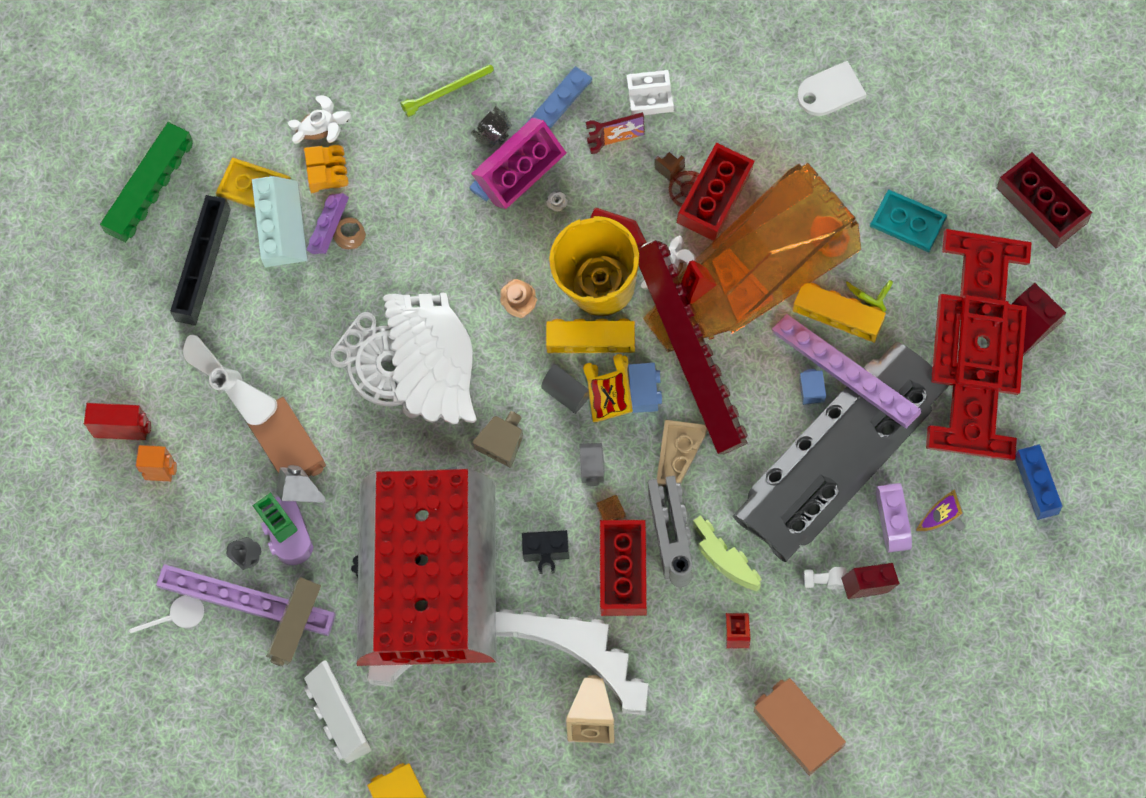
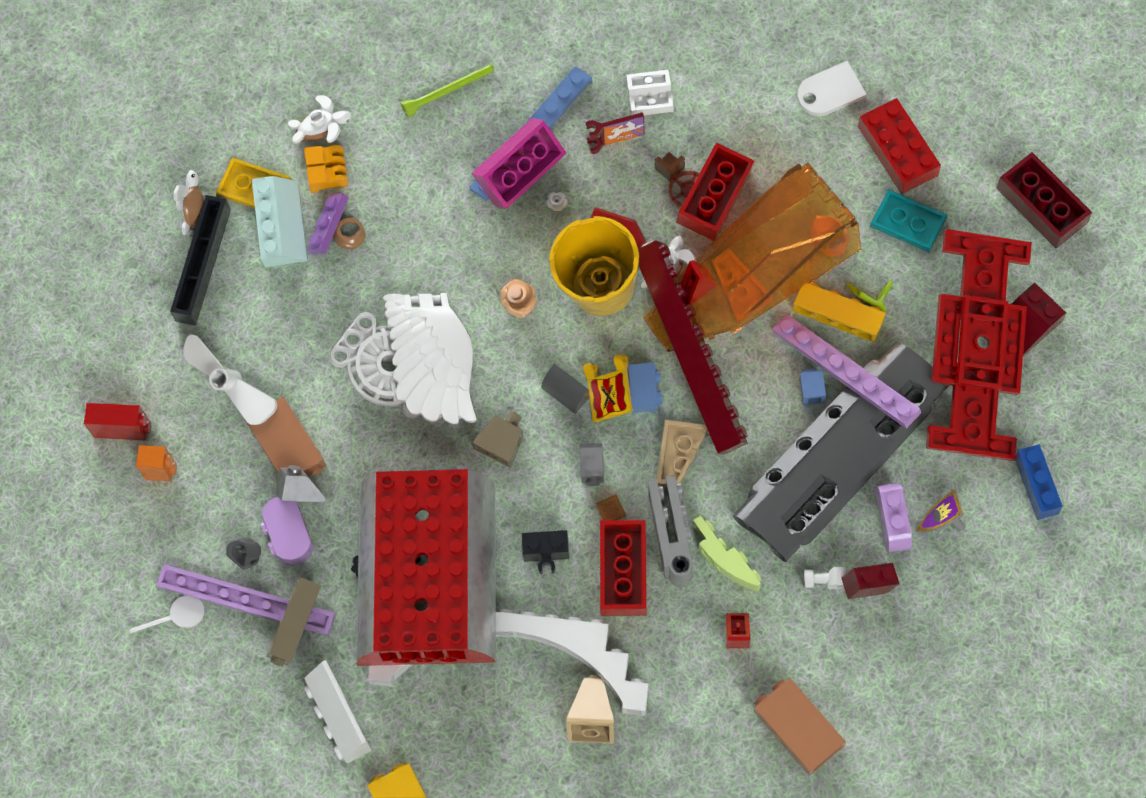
(147, 182): green brick -> none
(189, 202): none -> animal
(283, 528): green slope -> none
(492, 128): clear smoke cone -> none
(590, 336): yellow brick -> none
(899, 146): none -> red brick

